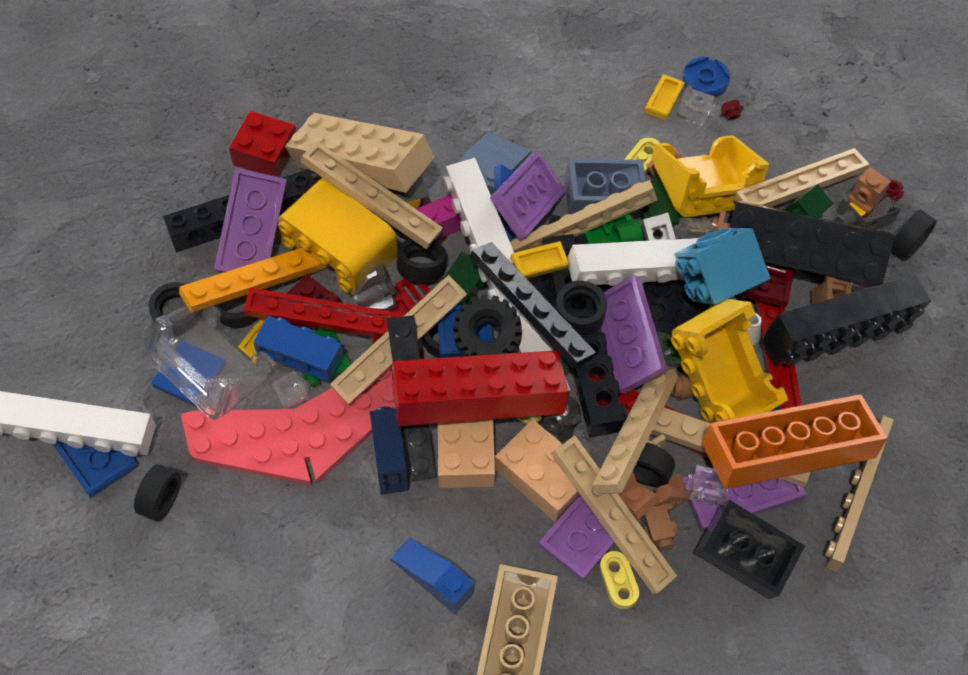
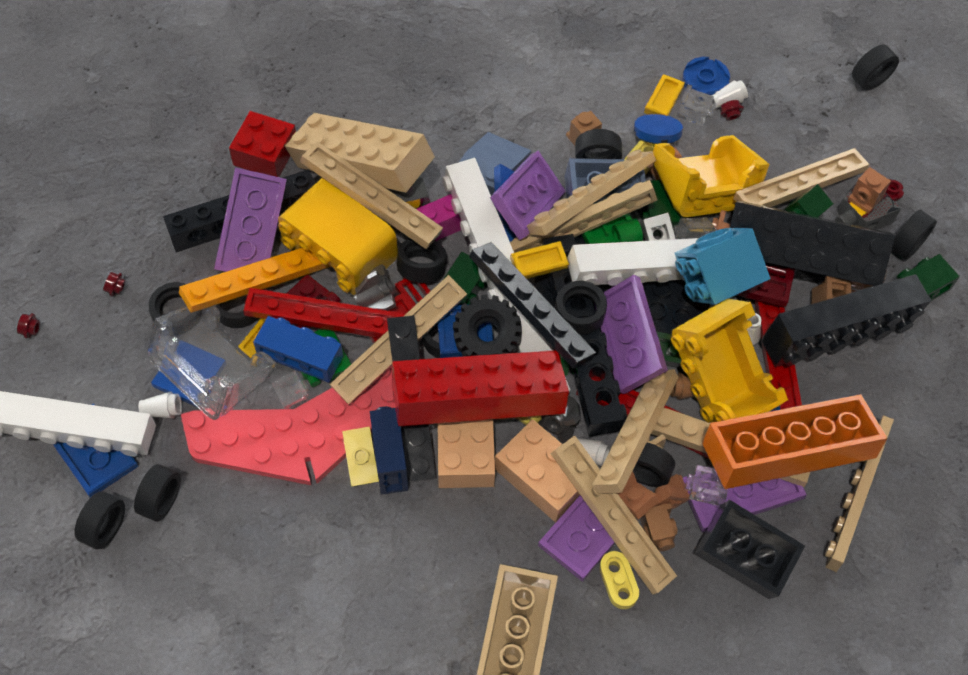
(28, 325): none -> dark red plate
(99, 520): none -> black tyre
(114, 284): none -> dark red plate
(162, 406): none -> white cone
(360, 456): none -> light yellow plate
(434, 574): blue slope -> none
(582, 123): none -> medium nougat brick
(587, 195): none -> tan plate
(596, 449): none -> white cone
(598, 139): none -> black tyre
(658, 127): none -> blue tile
(732, 91): none -> white cone
(875, 67): none -> black tyre
(934, 274): none -> dark green brick

